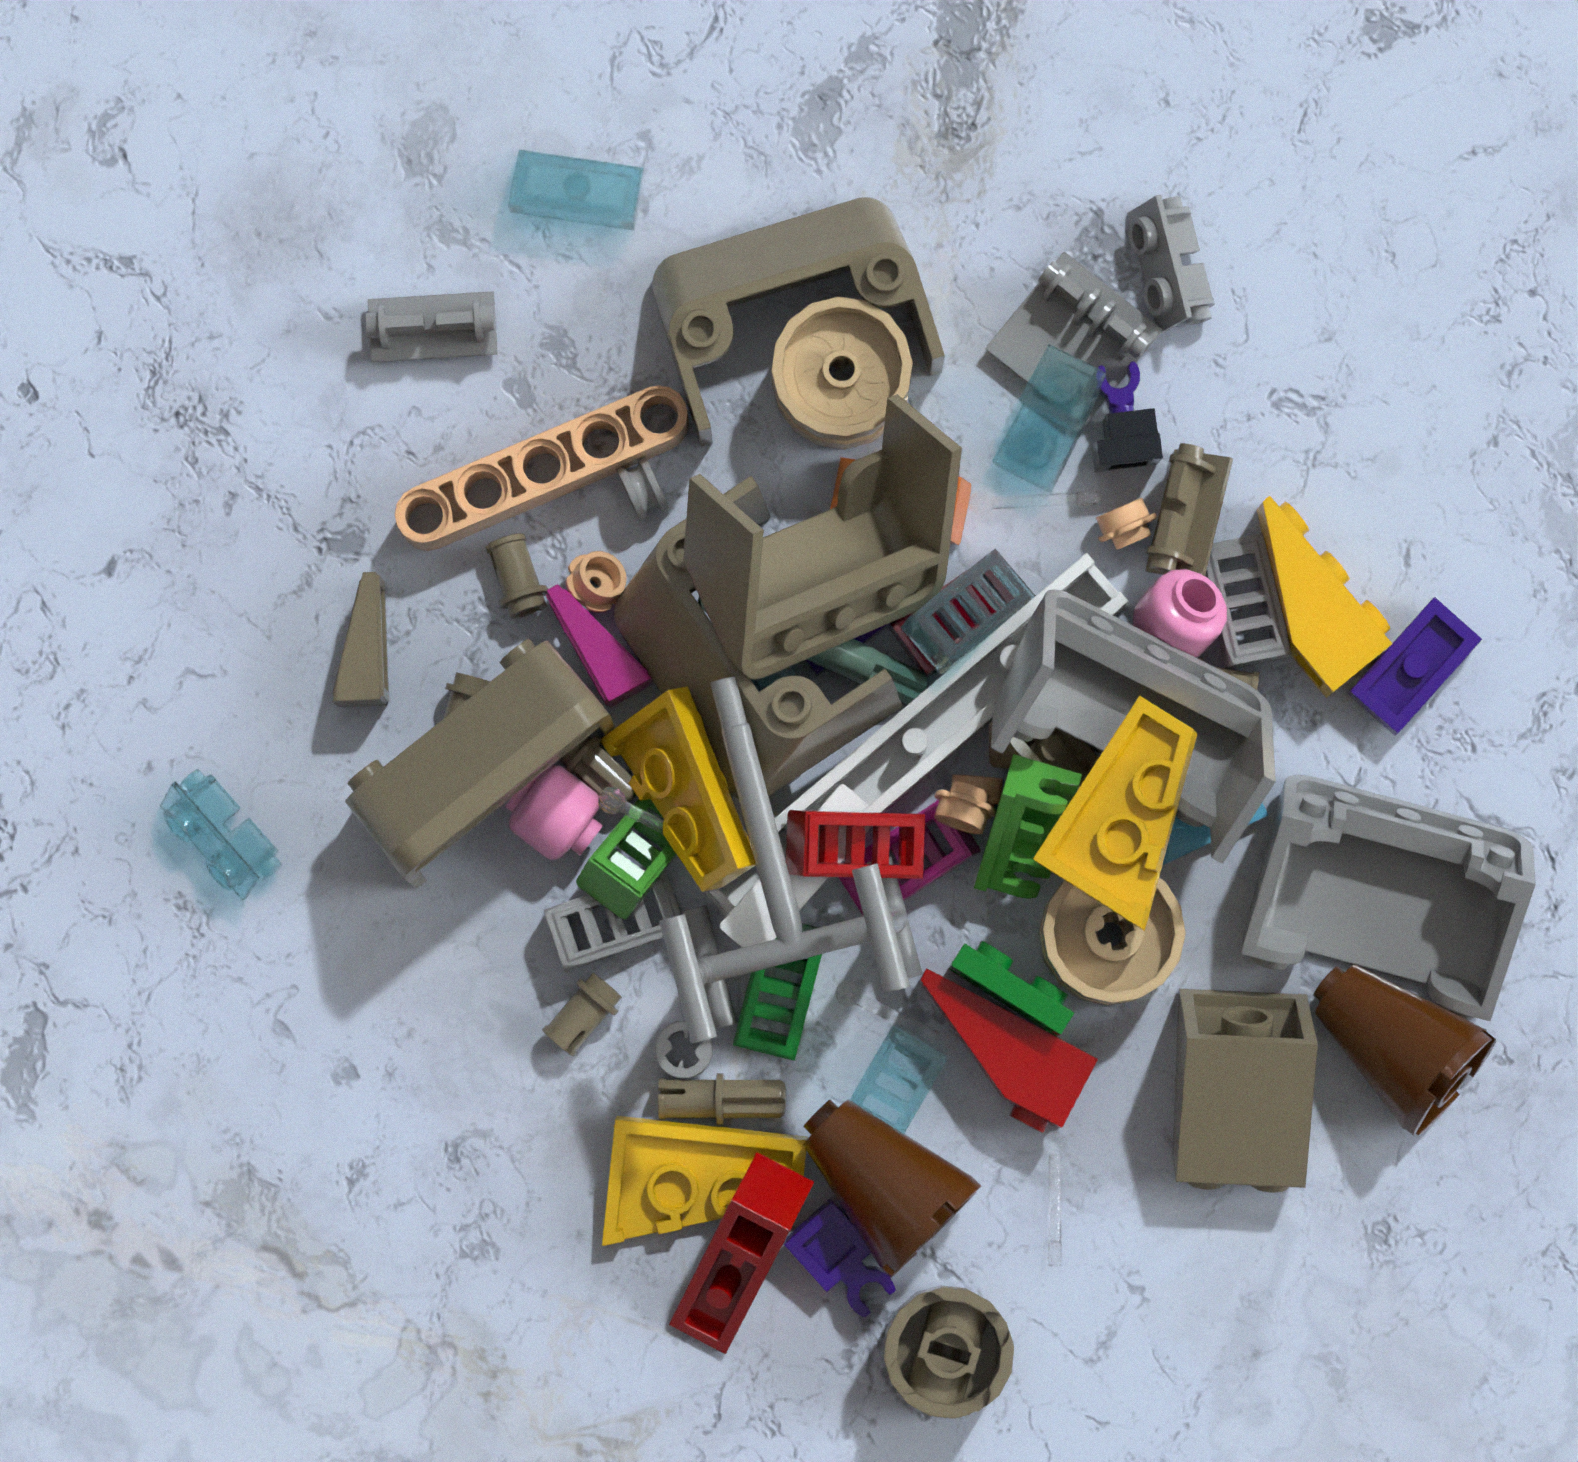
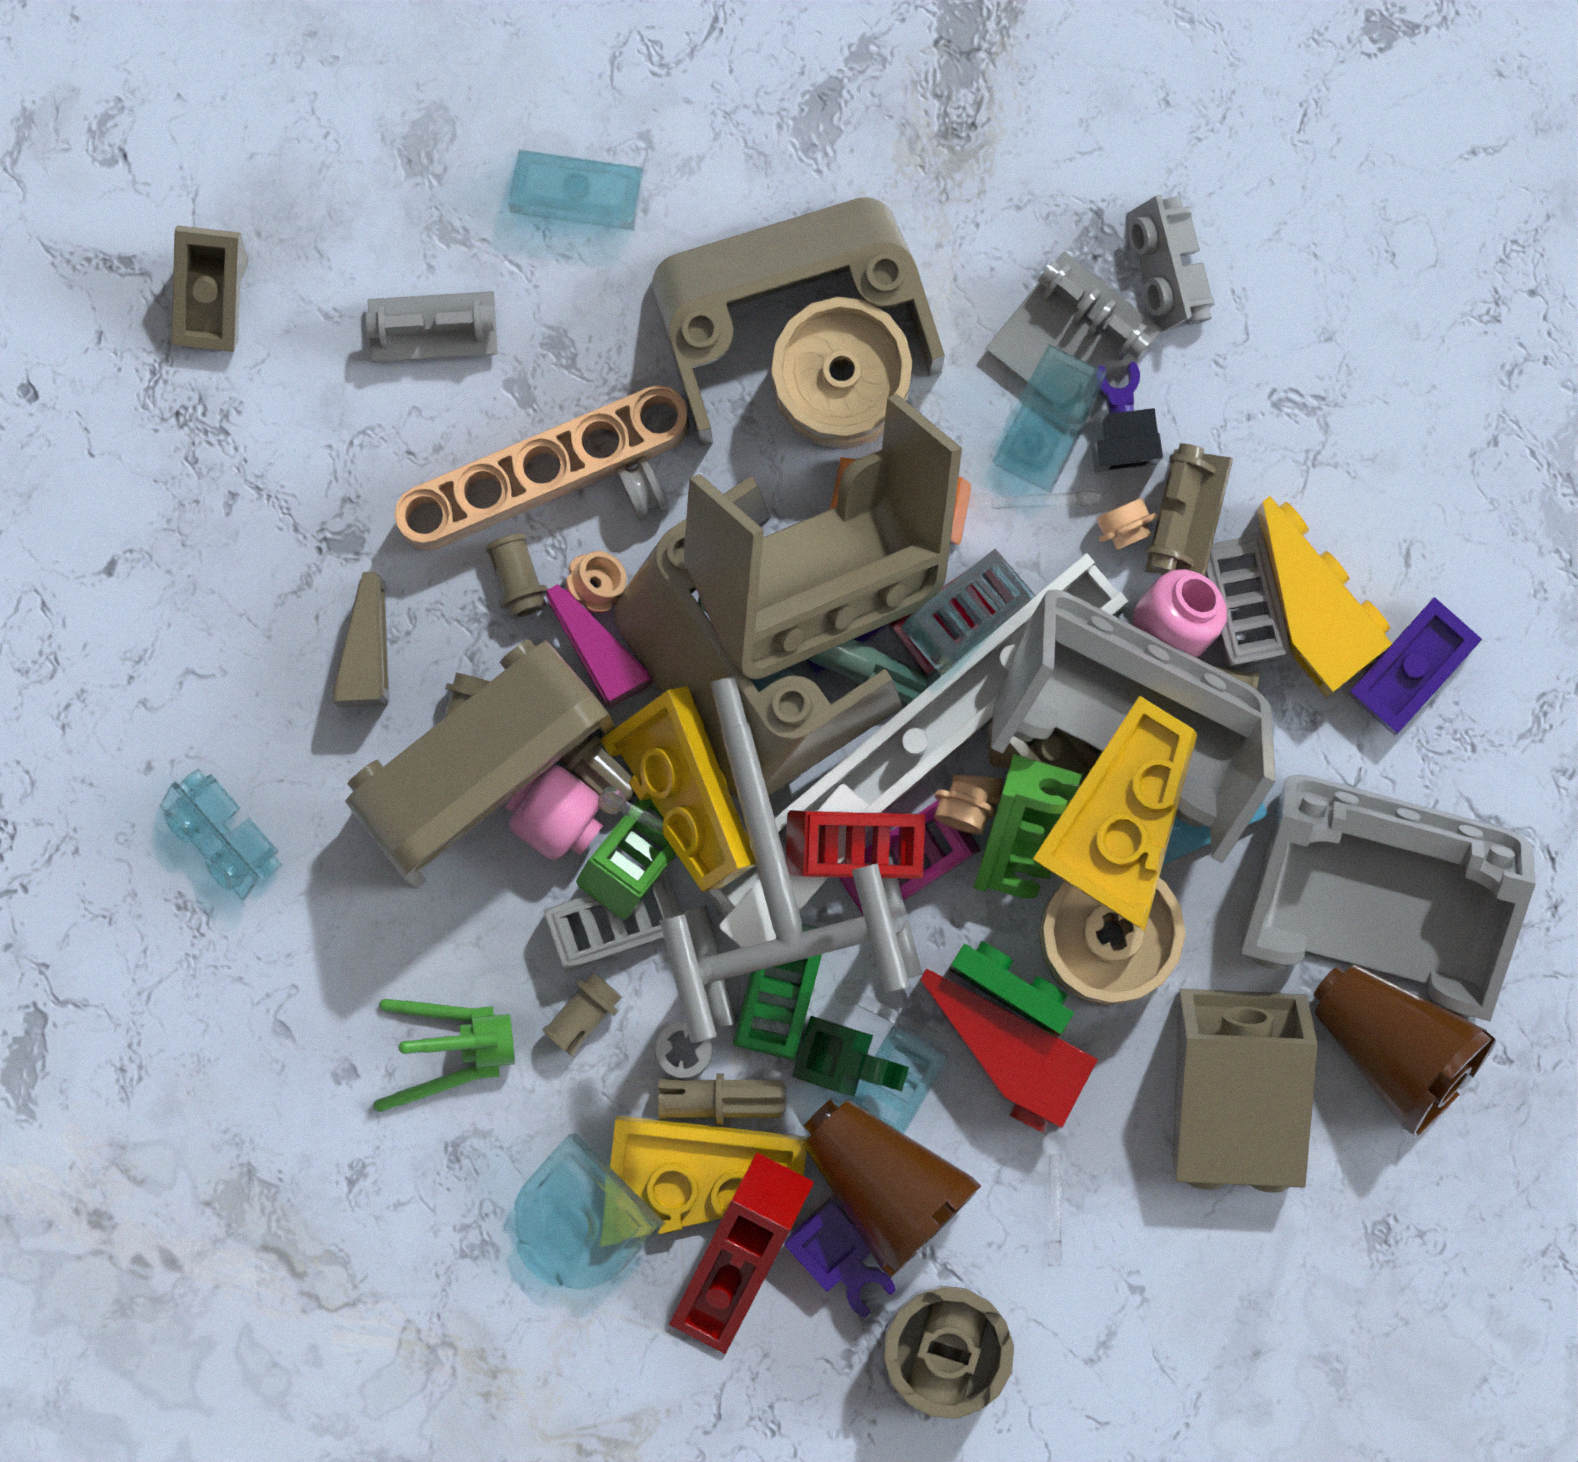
(207, 287): none -> dark tan slope
(484, 1041): none -> bright green plant
(579, 1219): none -> clear light blue tile
(839, 1058): none -> dark green plate

